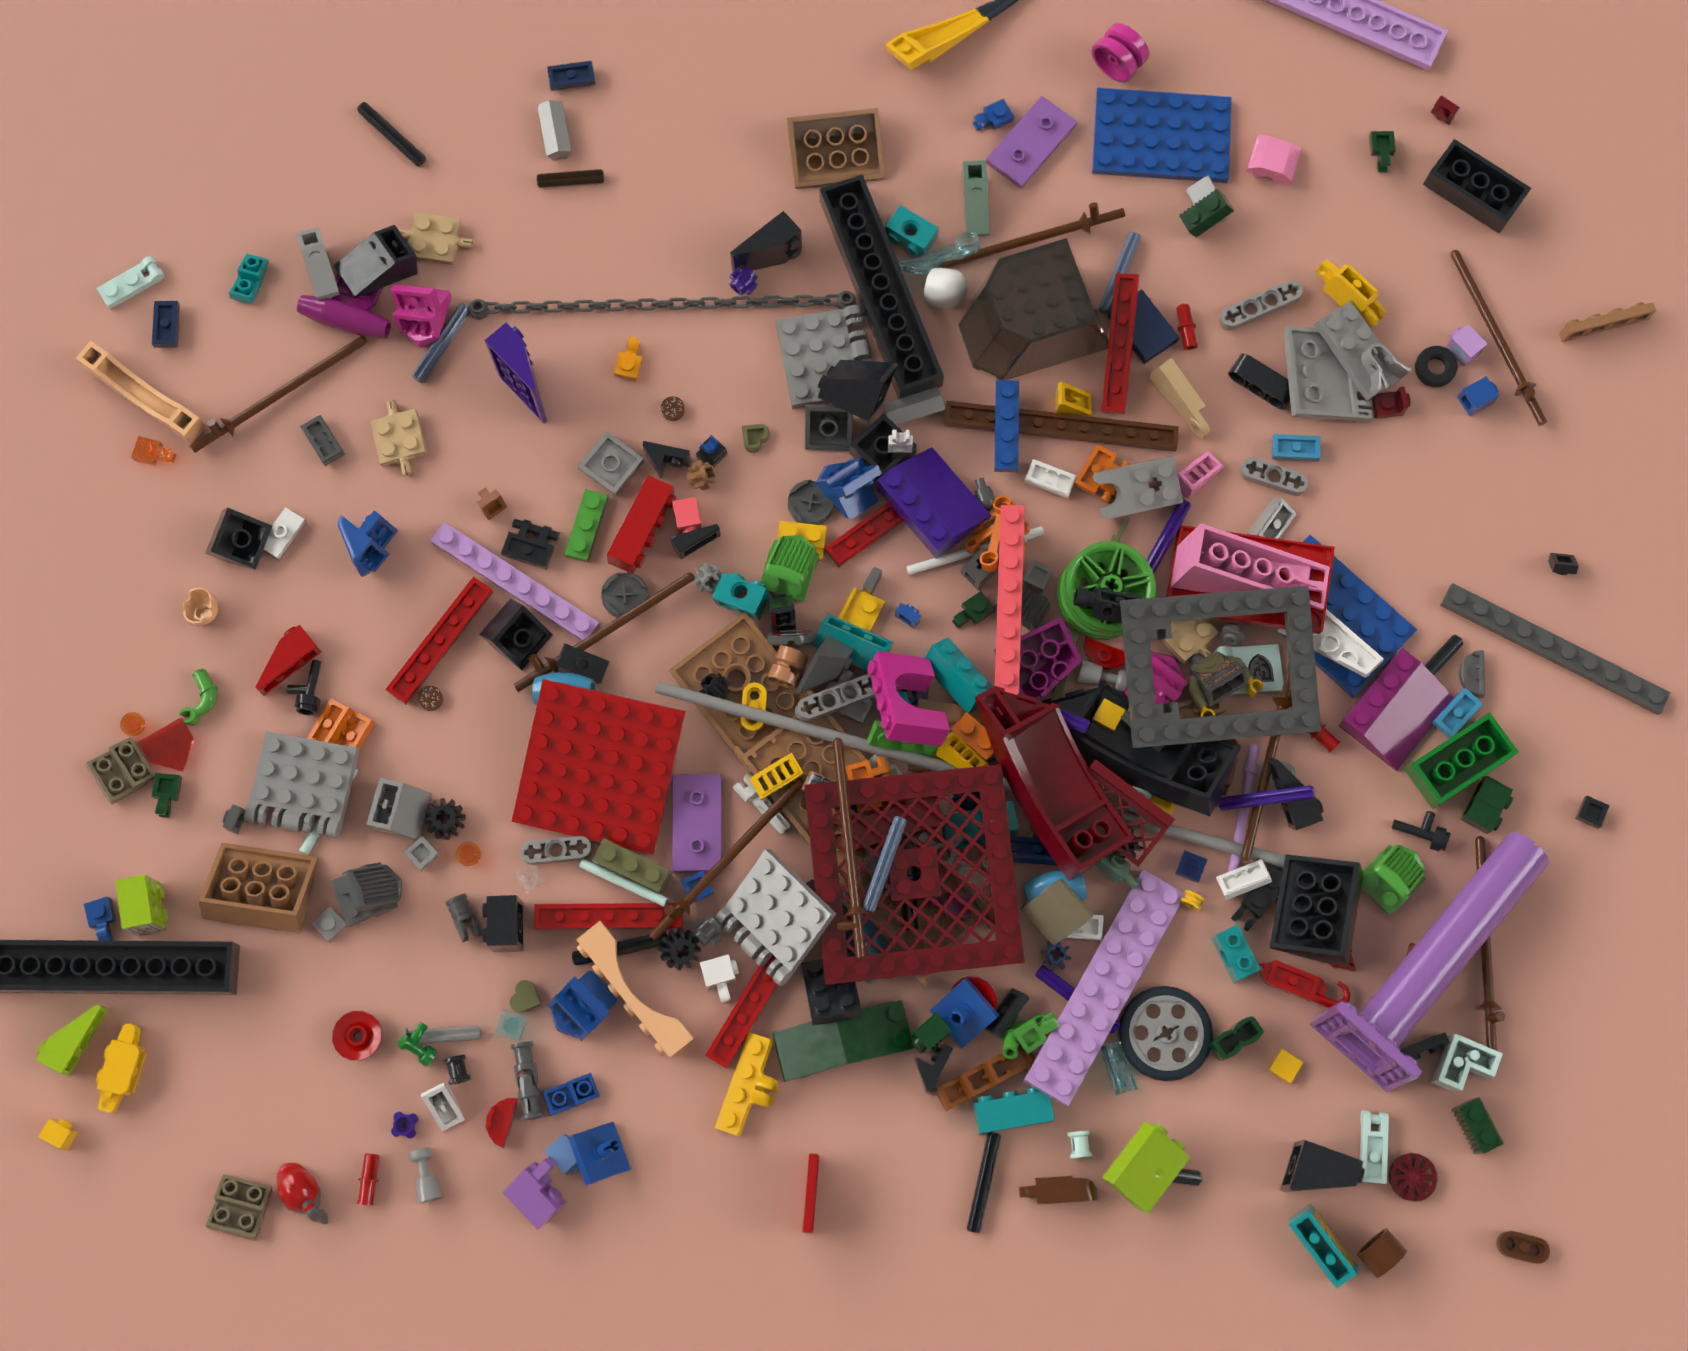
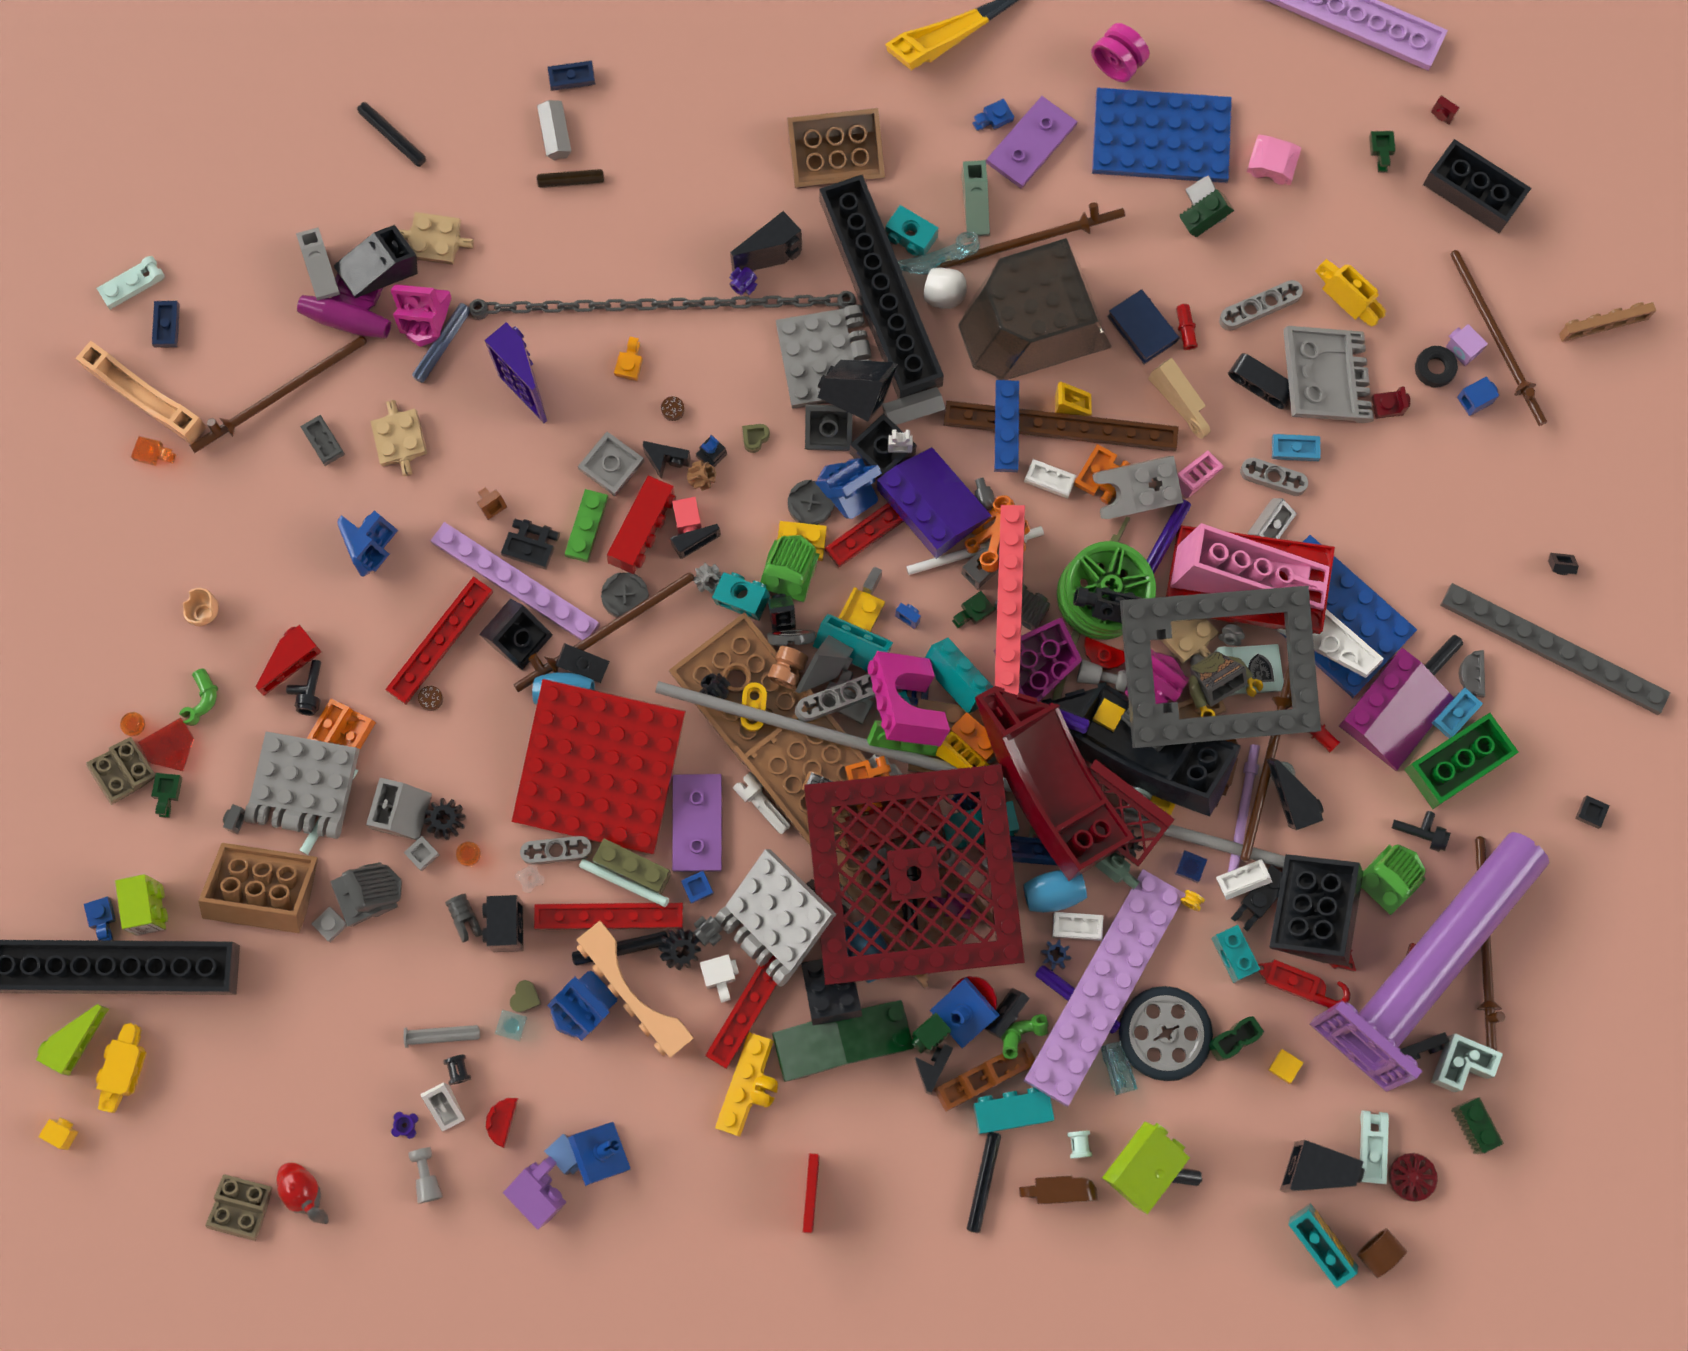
(238, 539): black slope -> none
(249, 279): teal slope -> none
(283, 532): white plate -> none
(344, 1035): red dish -> none
(368, 1179): red axle -> none
(410, 1043): green piece -> none
(528, 1092): dark grey piece -> none
(570, 1094): blue slope -> none
(683, 904): reddish brown piece -> none
(798, 773): yellow slope -> none
(856, 910): reddish brown piece -> none
(884, 864): sand blue axle -> none
(1033, 1034): bright green plate -> none
(1037, 575): light grey plate -> none
(1057, 912): dark tan slope -> none
(1120, 343): red plate -> none
(1121, 267): sand blue axle -> none
(1267, 798): dark purple axle -> none
(1359, 351): light grey plate -> none
(1487, 805): dark green brick -> none
(1522, 1247): reddish brown plate -> none

